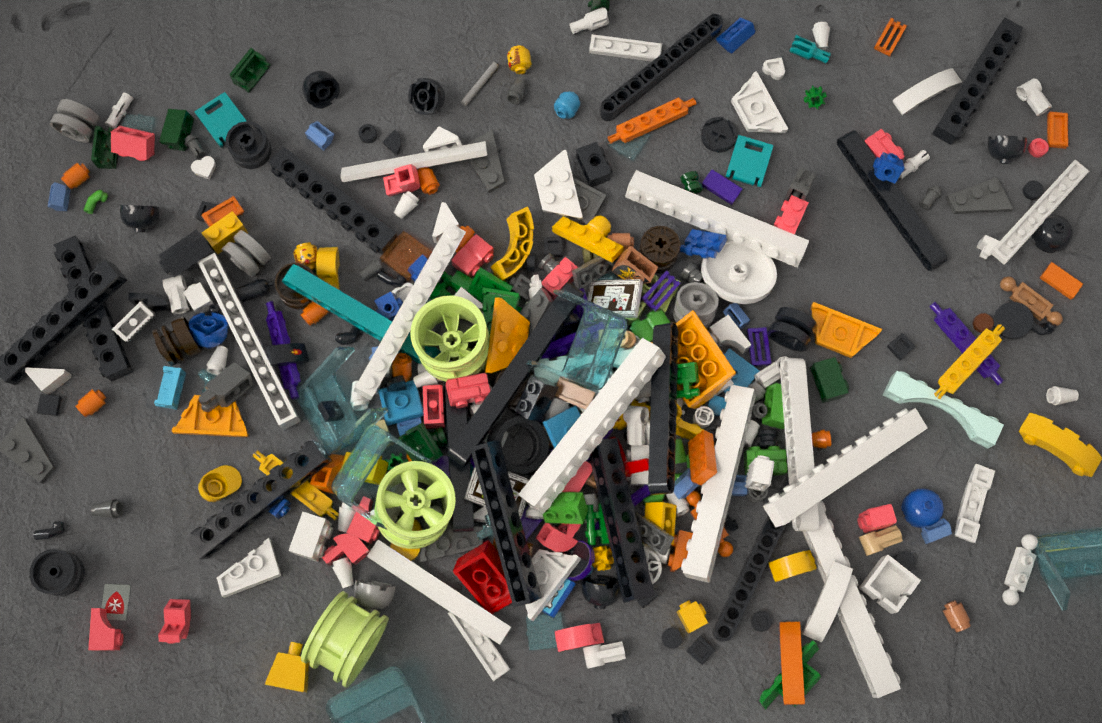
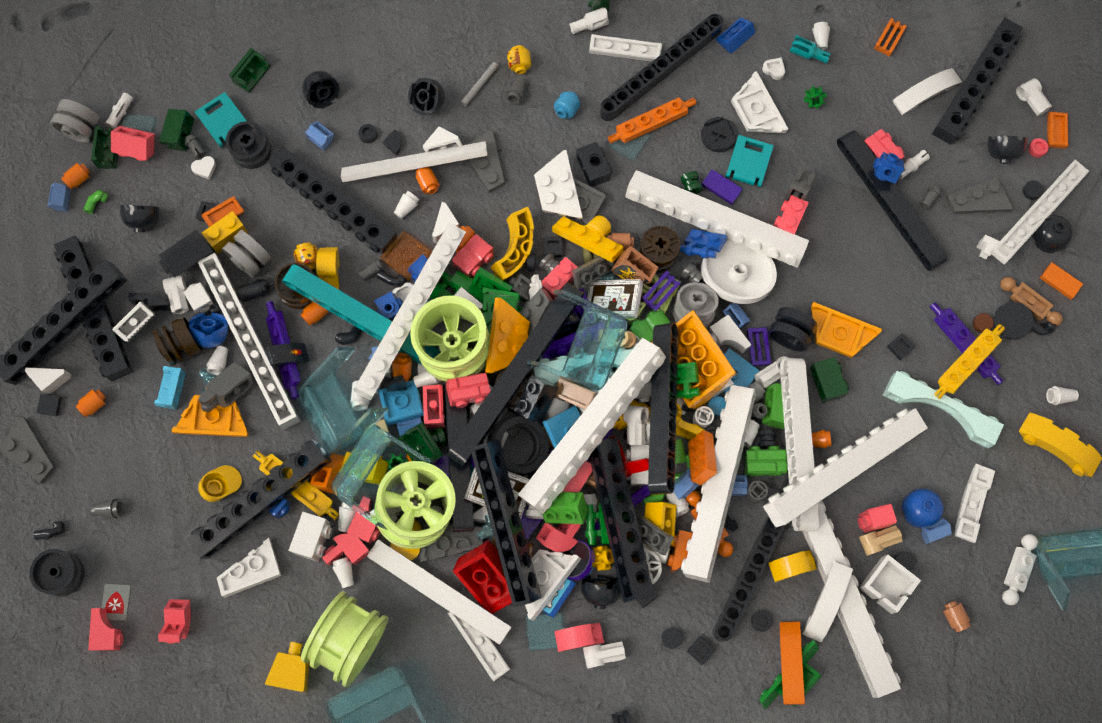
(330, 410): black tile -> none
(373, 594): light grey cylinder -> none
(403, 180): coral brick -> none
(692, 615): yellow brick -> none
(760, 473): white brick -> none

